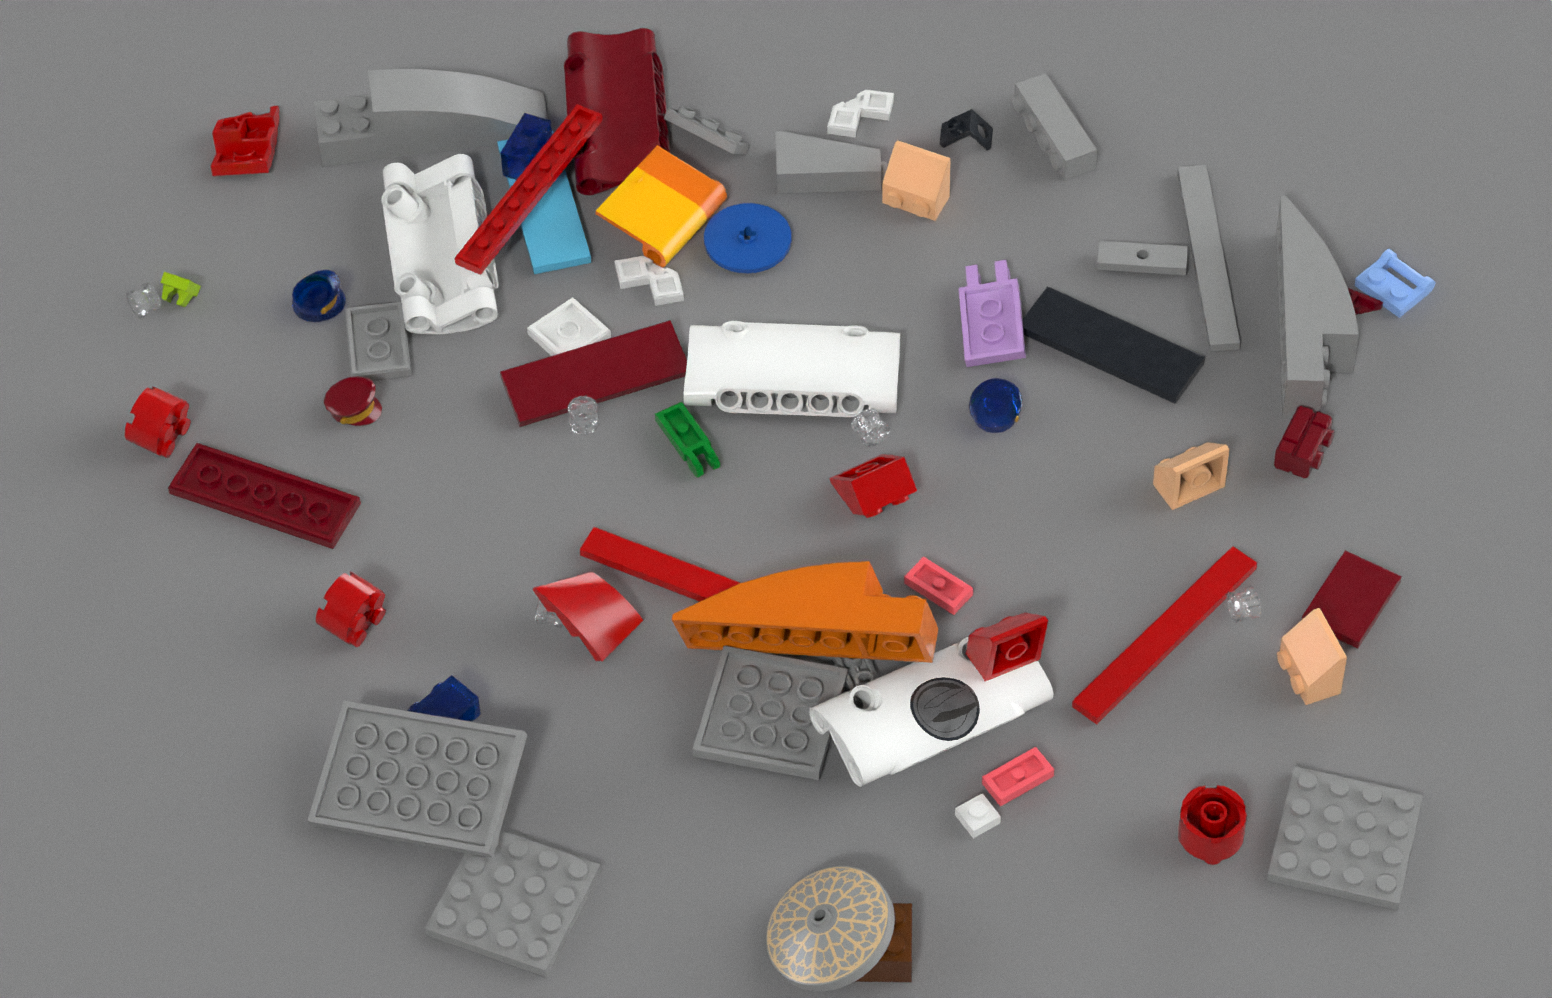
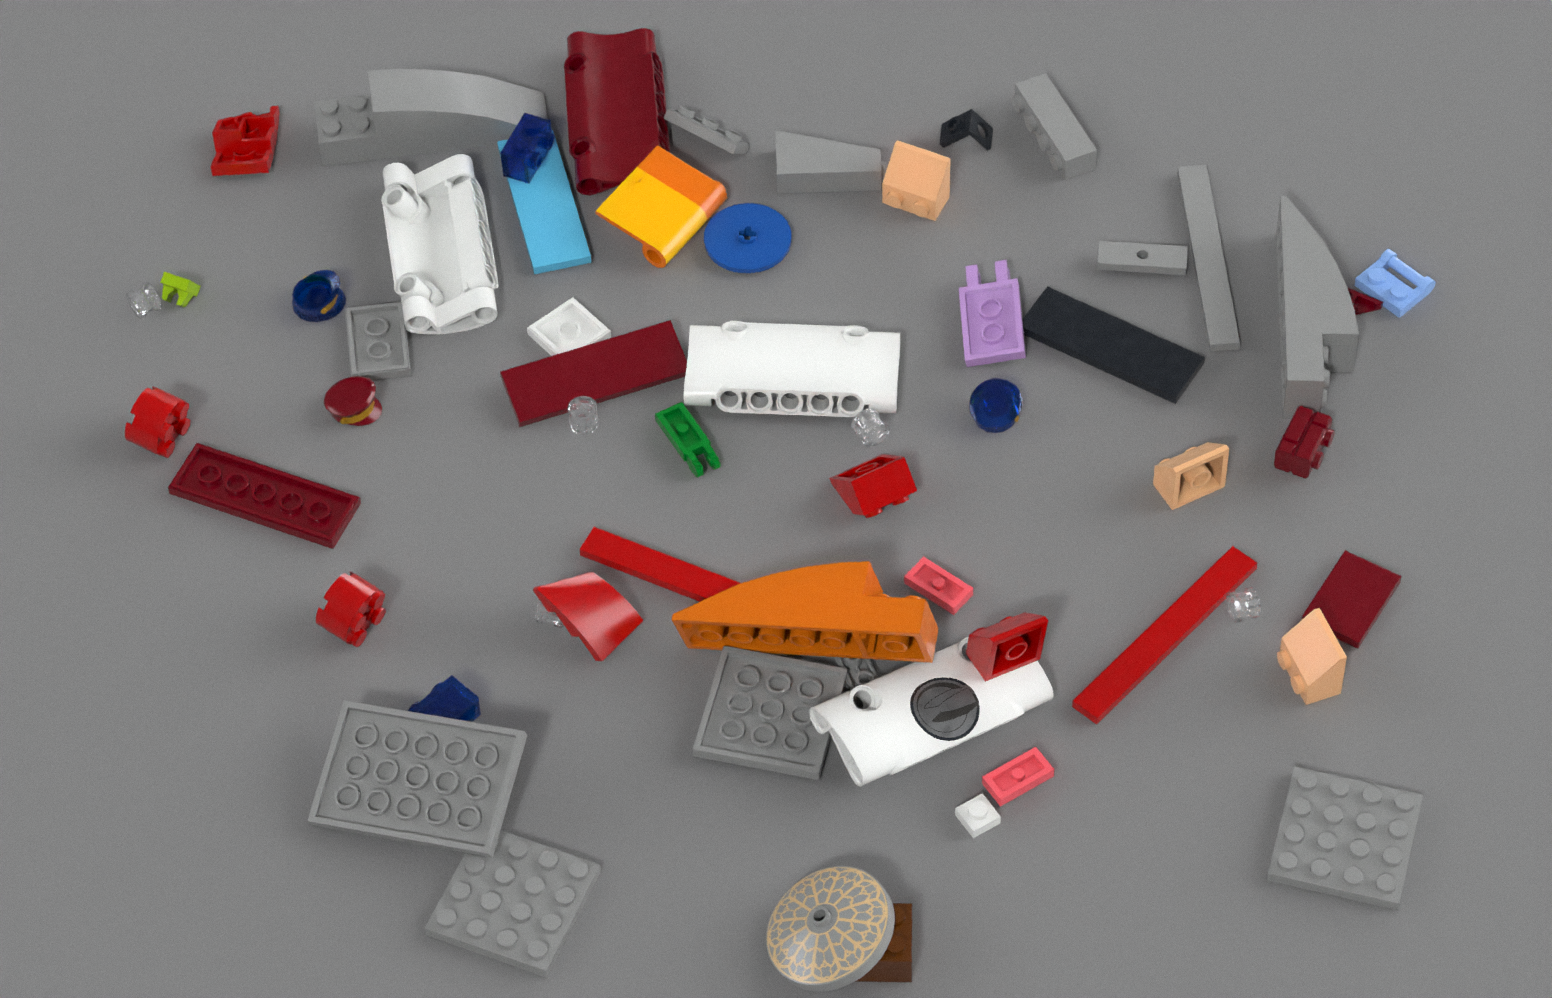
(528, 189): red tile -> none
(642, 271): white tile -> none
(868, 103): white tile -> none
(1212, 823): red brick -> none

